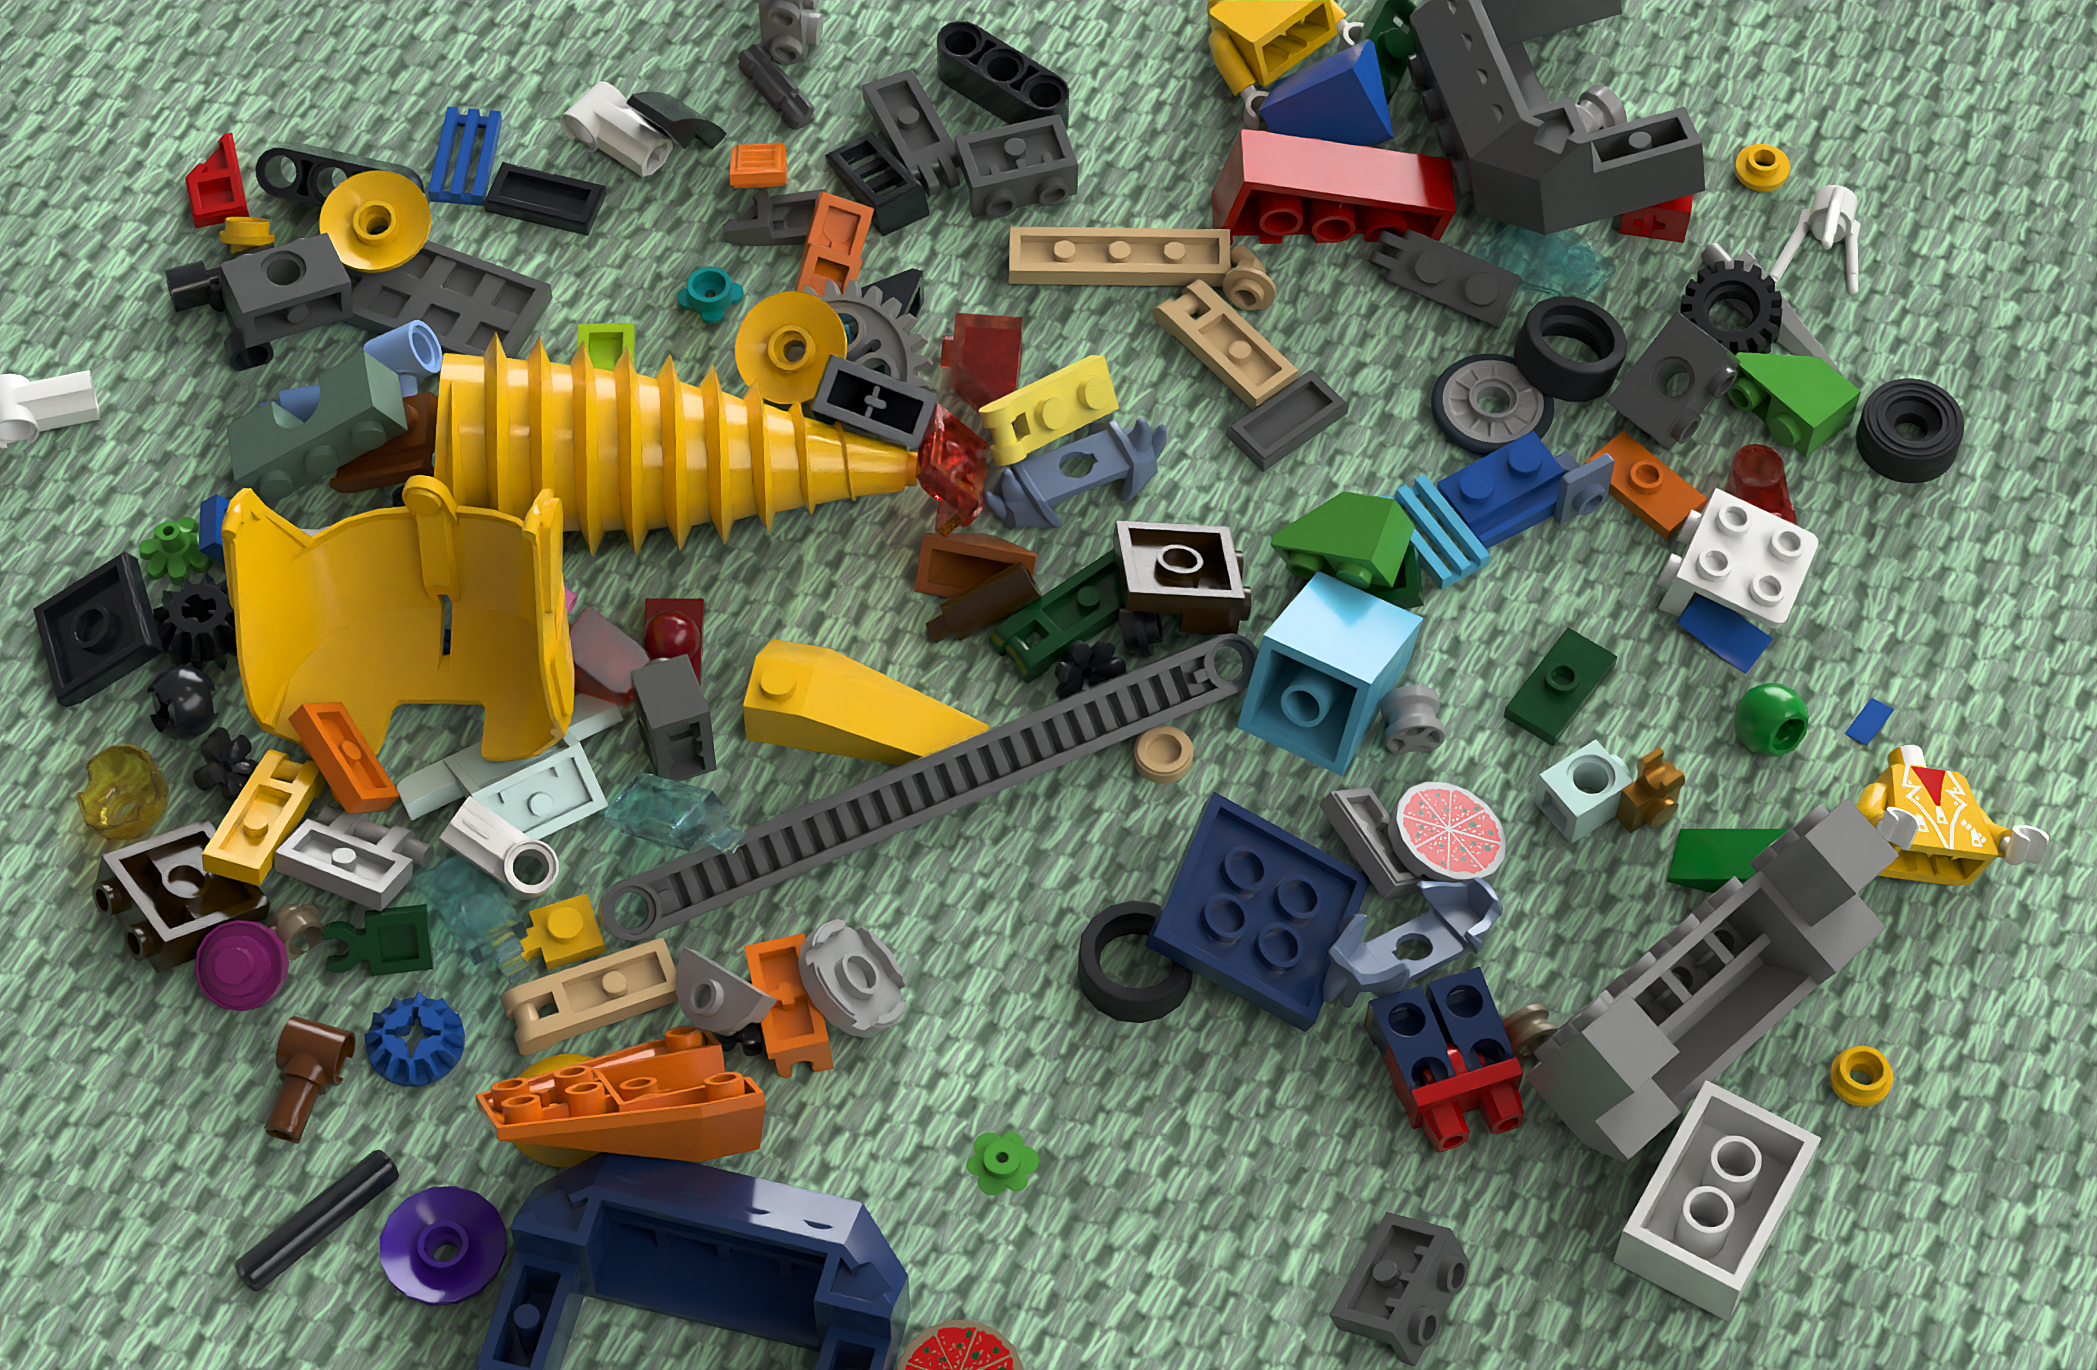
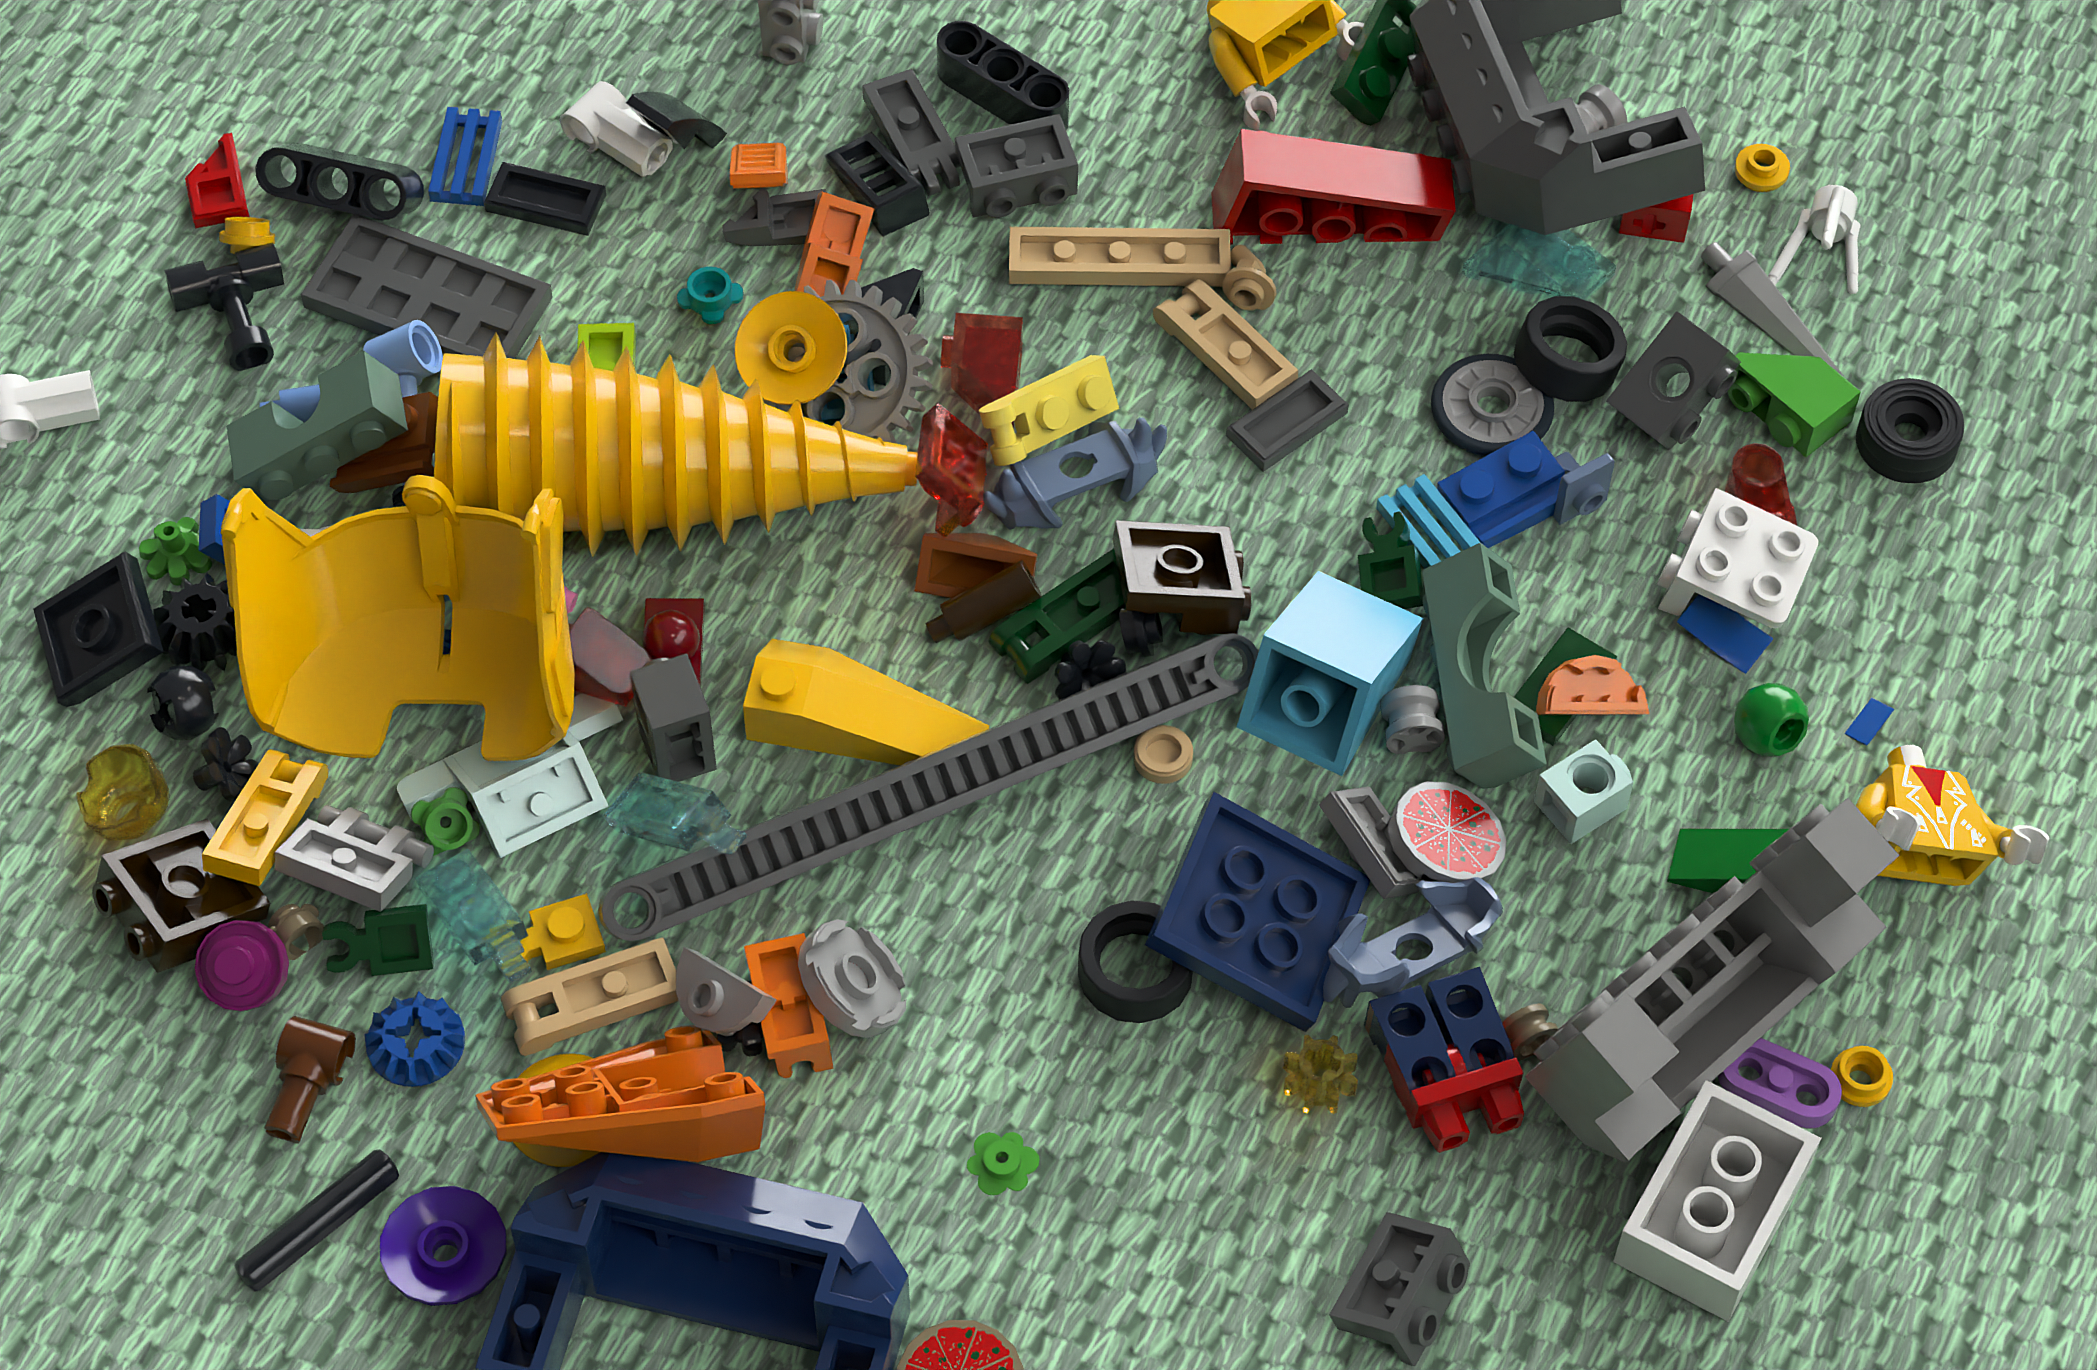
(286, 289): dark grey brick -> none
(344, 757): orange plate -> none
(373, 201): yellow dish -> none
(458, 832): none -> bright green plate
(494, 845): white piece -> none
(776, 87): dark grey axle -> none
(873, 402): black slope -> none
(1333, 100): blue slope -> none
(1334, 1081): none -> clear yellow gear
(1348, 538): bright green slope -> none
(1448, 276): dark grey hinge -> none
(1469, 607): none -> sand green arch
(1591, 688): none -> orange tile
(1649, 486): orange plate -> none
(1652, 795): pearl gold plate -> none
(1739, 285): black tyre -> none
(1780, 1079): none -> medium lavender plate

